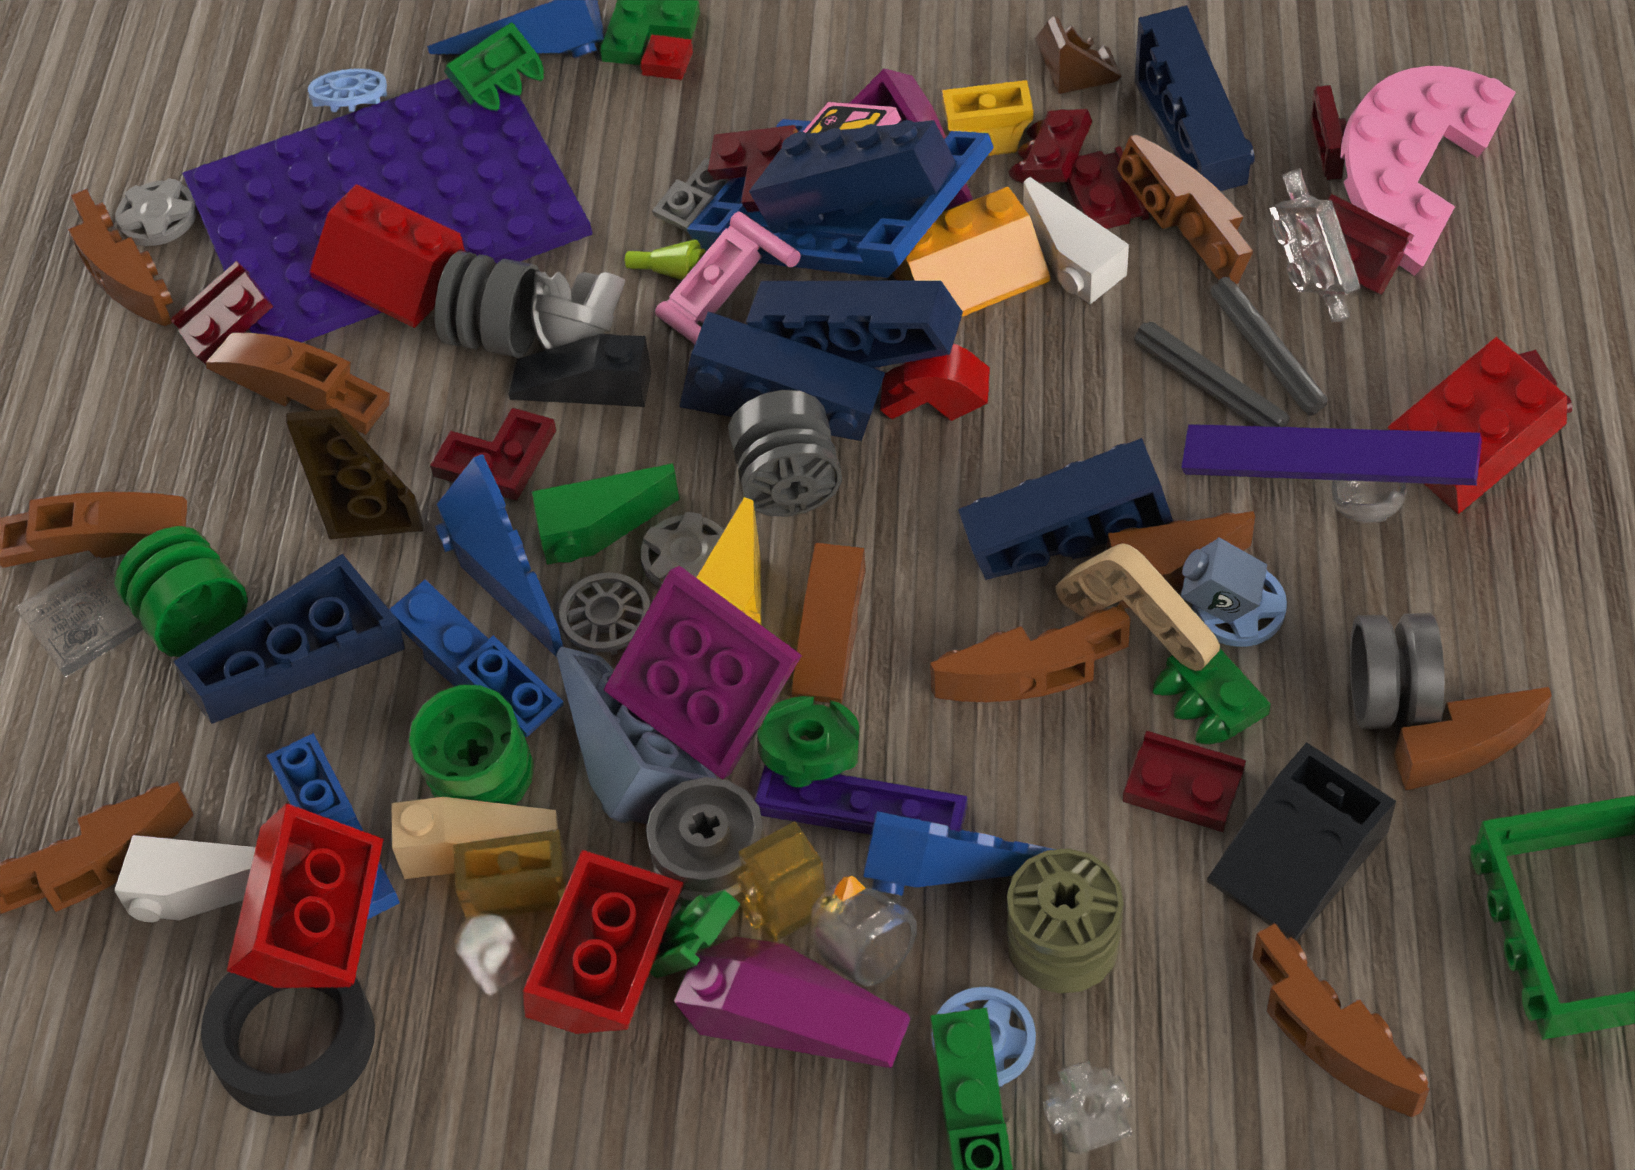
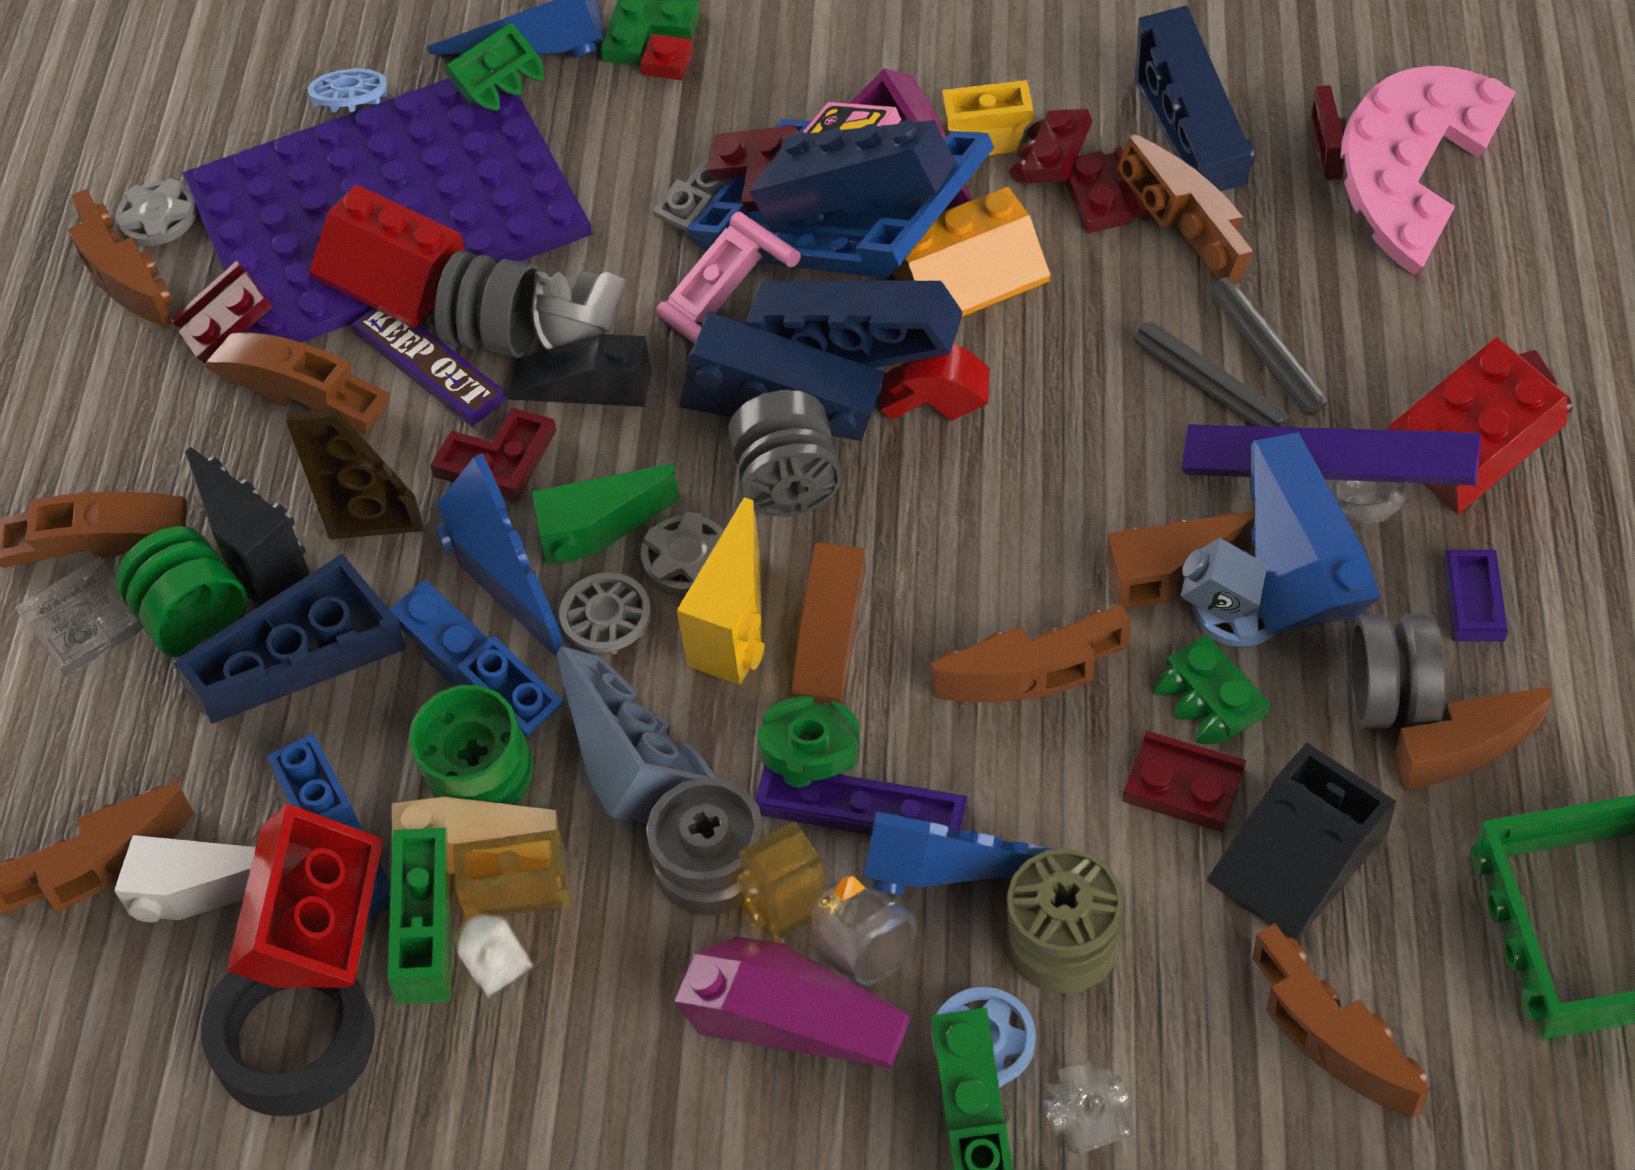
(249, 531): none -> black slope
(420, 917): none -> green slope
(431, 365): none -> tile
(600, 946): red slope -> none
(671, 260): lime cone -> none
(692, 929): green plate -> none
(701, 672): magenta plate -> none
(1065, 511): dark blue wedge -> none
(1072, 62): reddish brown slope -> none
(1078, 249): white slope -> none
(1130, 577): tan beam -> none
(1300, 532): none -> blue wedge
(1314, 246): clear plate -> none
(1372, 244): dark red plate -> none
(1475, 595): none -> dark purple tile

